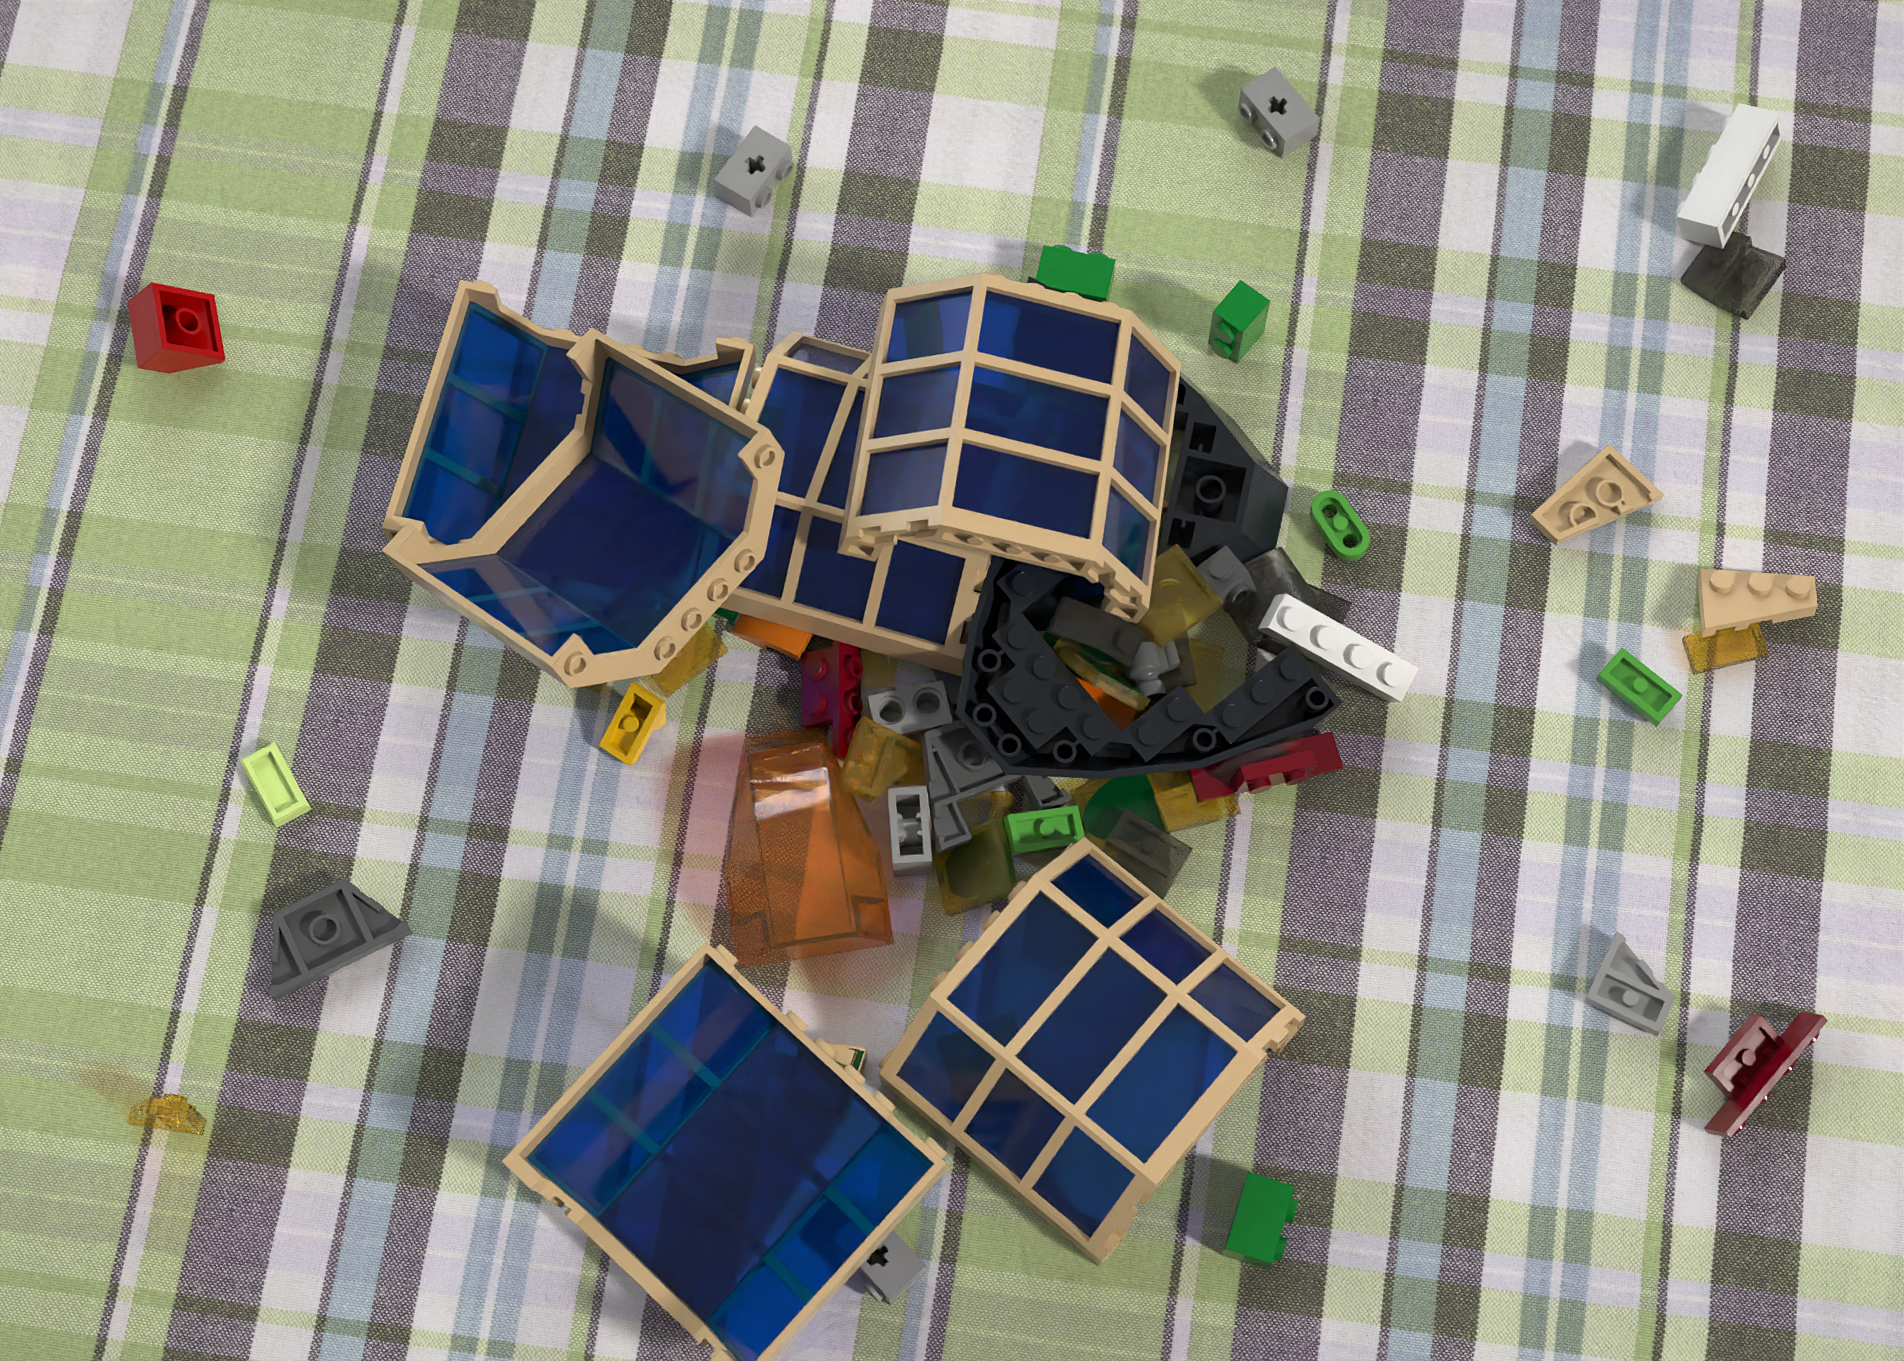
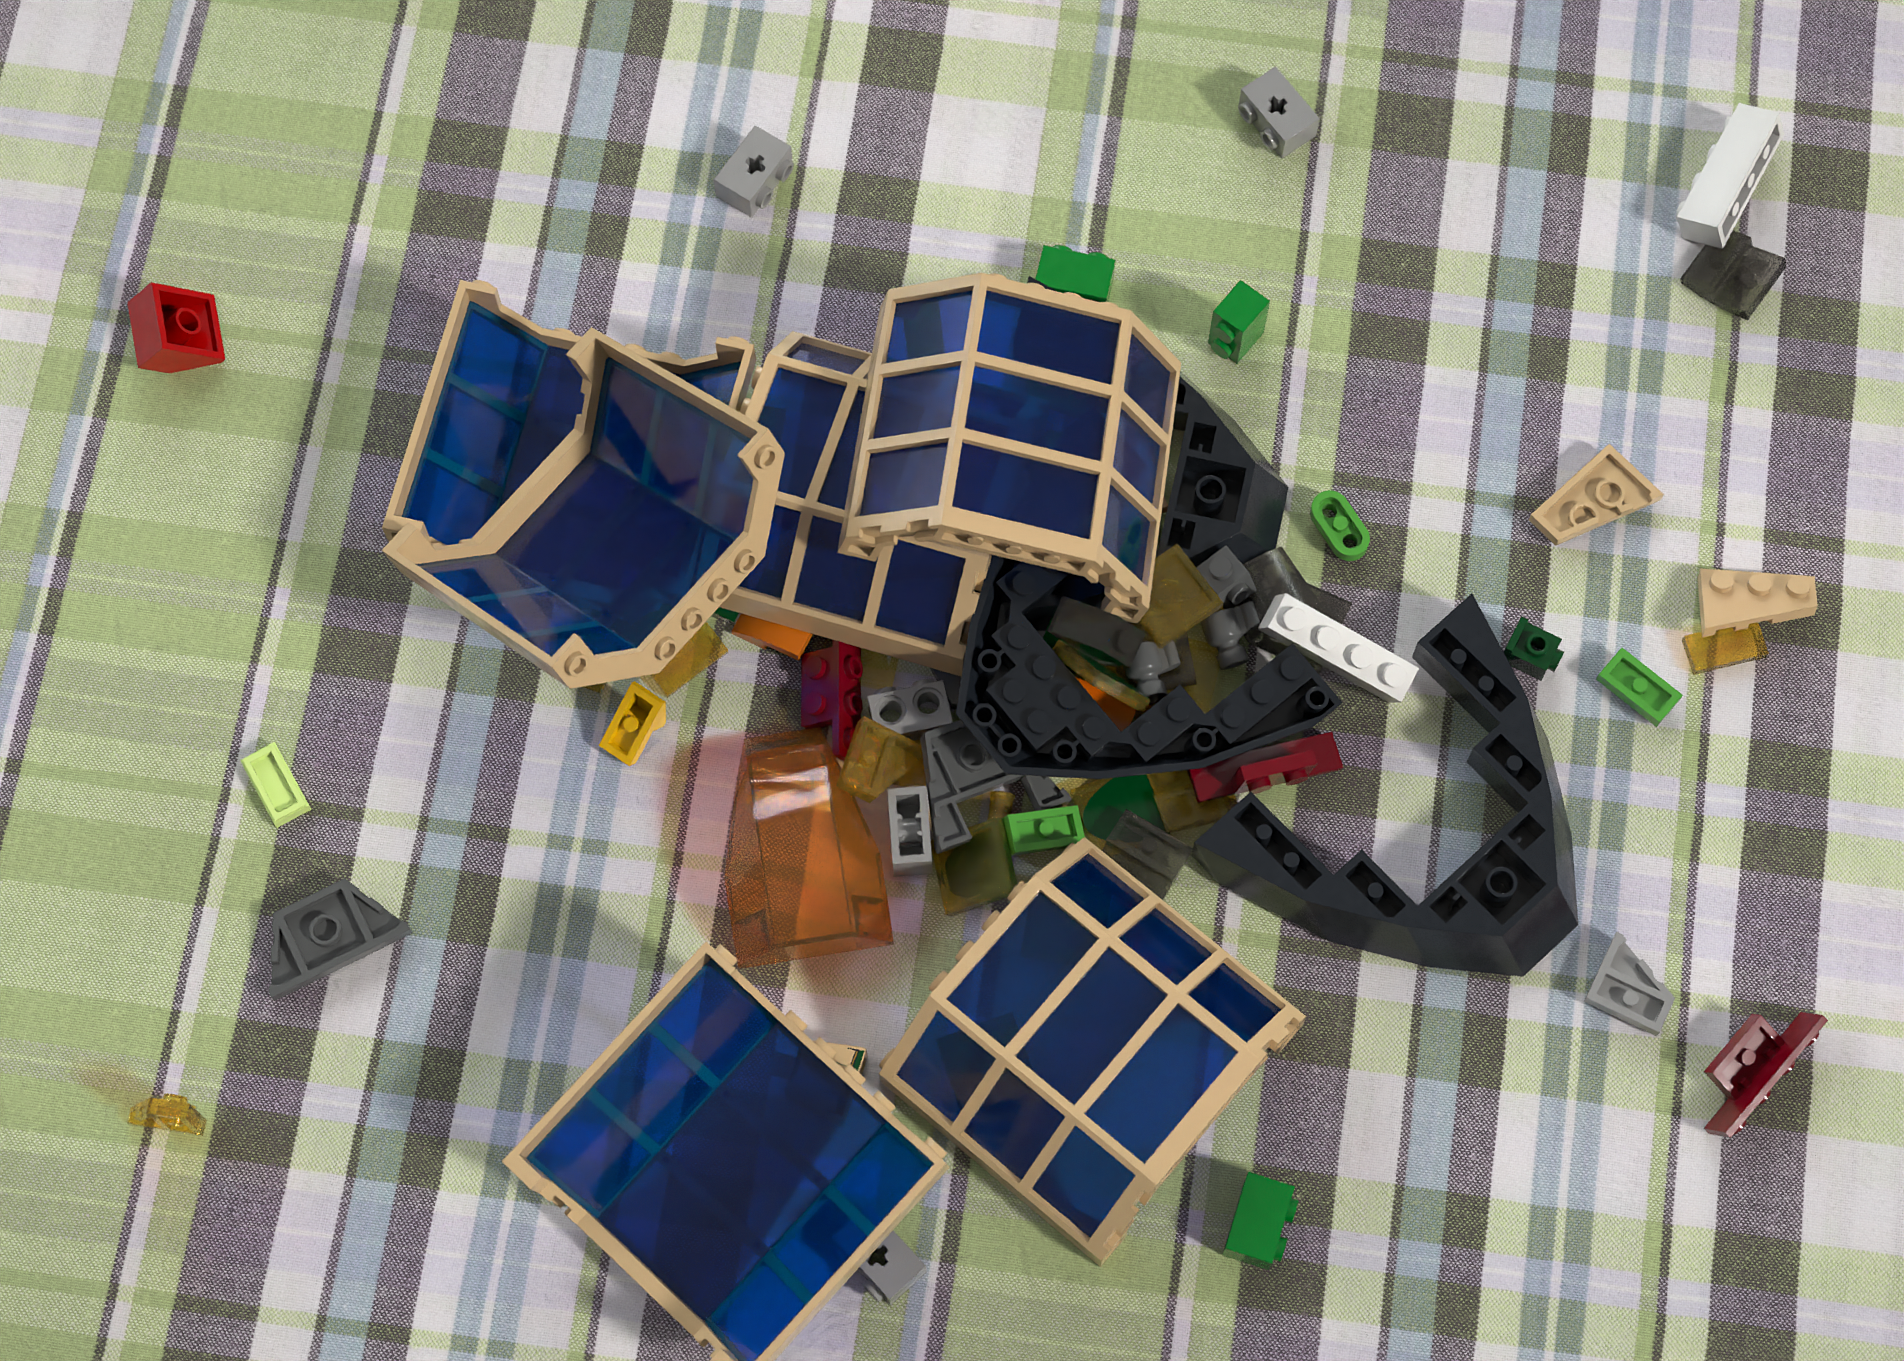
(1224, 631): none -> dark grey piece
(1499, 906): none -> black piece
(1525, 658): none -> dark green brick

